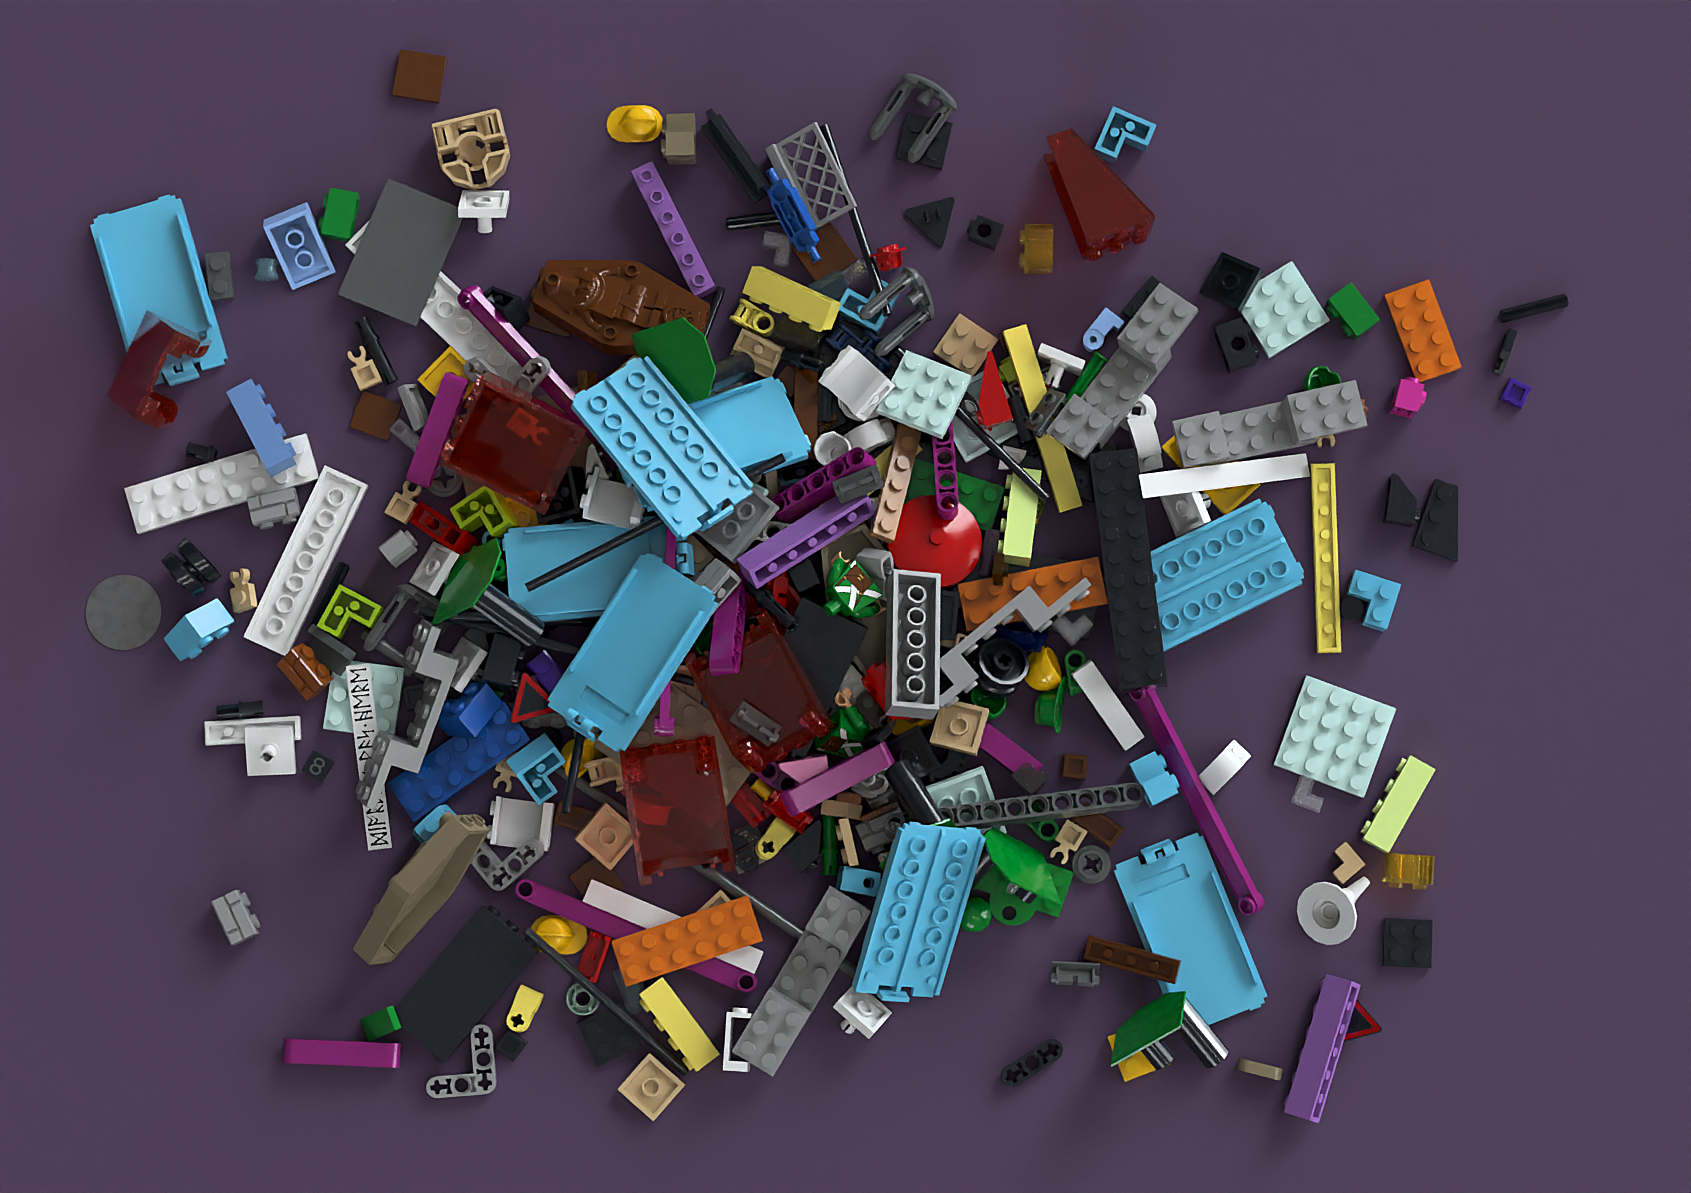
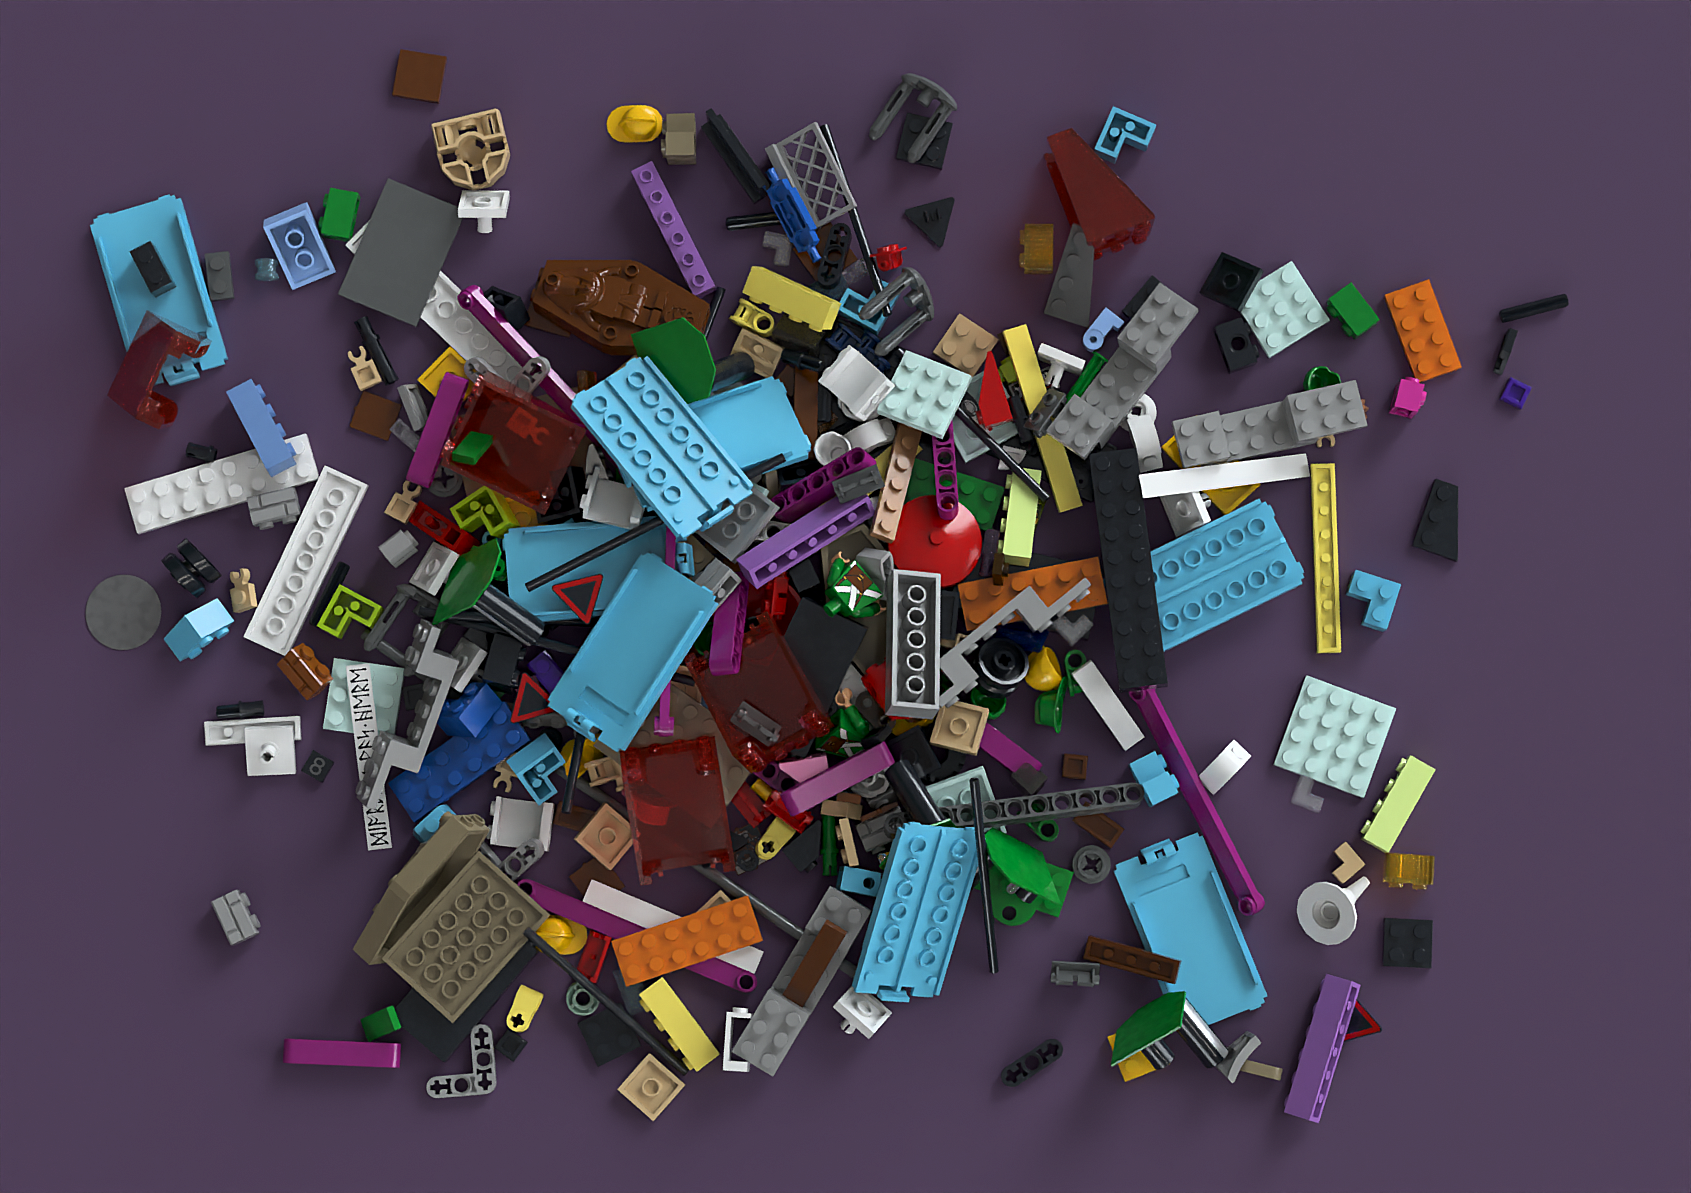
(152, 269): none -> black brick
(330, 651): dark grey panel -> none
(465, 937): none -> dark tan plate
(472, 448): none -> green tile
(580, 595): none -> piece
(765, 599): black pin -> none
(814, 963): none -> reddish brown tile
(831, 246): none -> black beam
(976, 915): green hair -> none
(984, 875): none -> black piece
(990, 241): black brick -> none
(1069, 838): tan plate -> none
(1073, 282): none -> dark grey wing
(1237, 1055): none -> light grey plate
(1351, 608): black tile -> none
(1400, 504): black slope -> none

